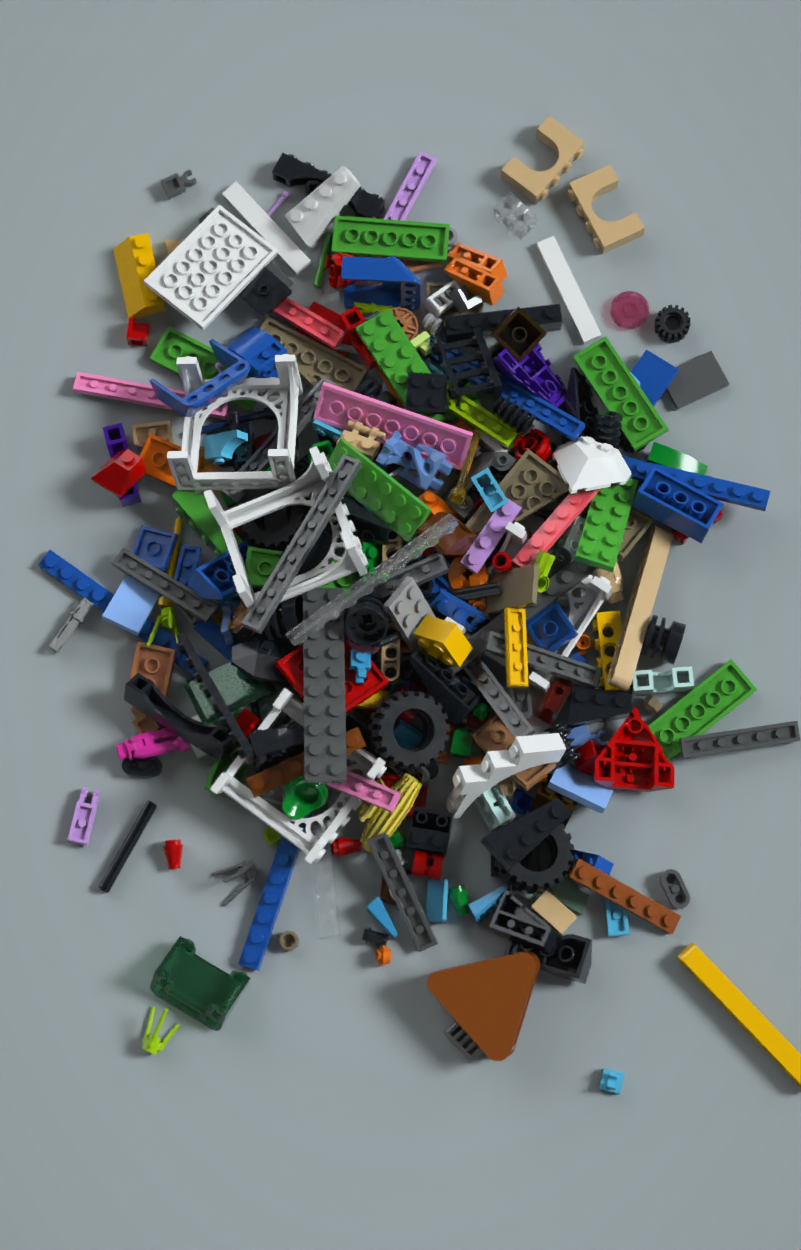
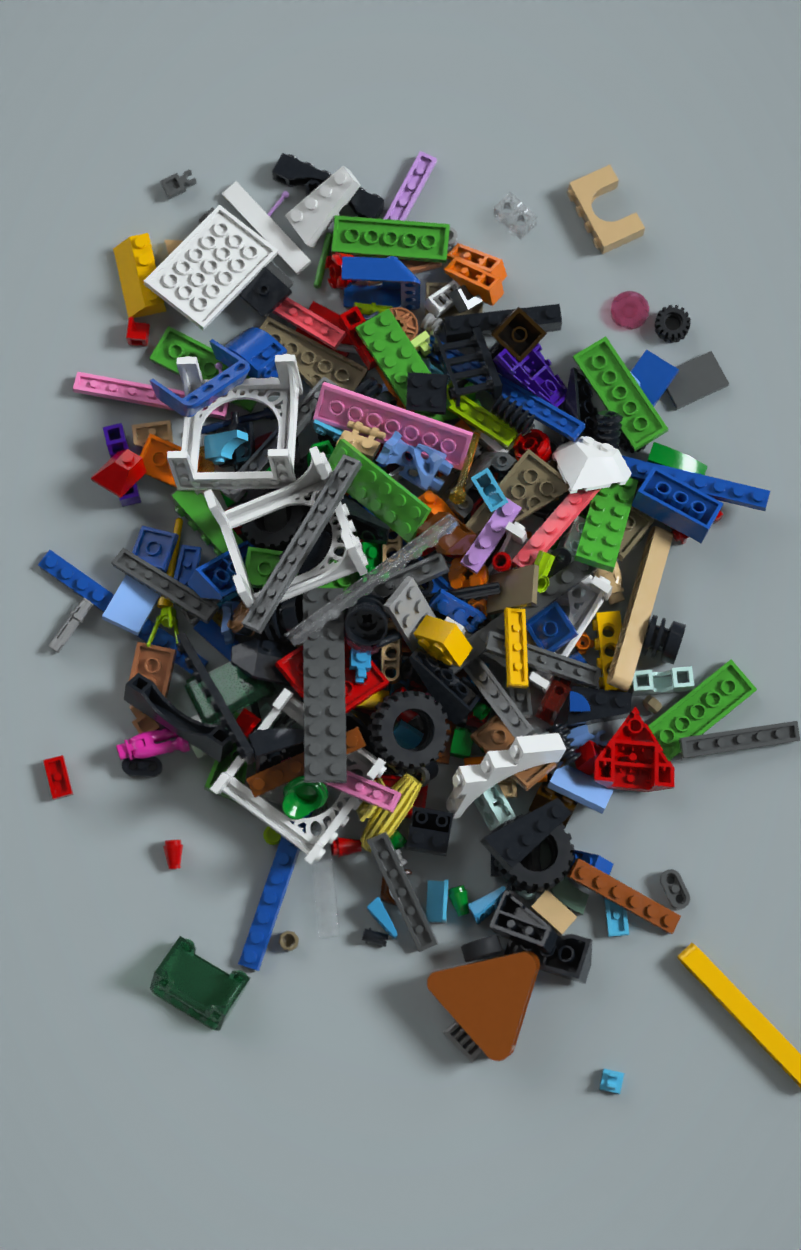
(58, 777): none -> red plate
(83, 818): lavender hinge -> none
(127, 846): black axle -> none
(152, 1042): lime plant -> none
(246, 870): dark grey plant -> none
(383, 955): orange plate -> none
(420, 863): red wheel -> none
(481, 948): none -> black tyre
(520, 801): clear blue tile -> none
(537, 183): tan arch -> none
(568, 290): white tile -> none
(578, 703): none -> blue tile

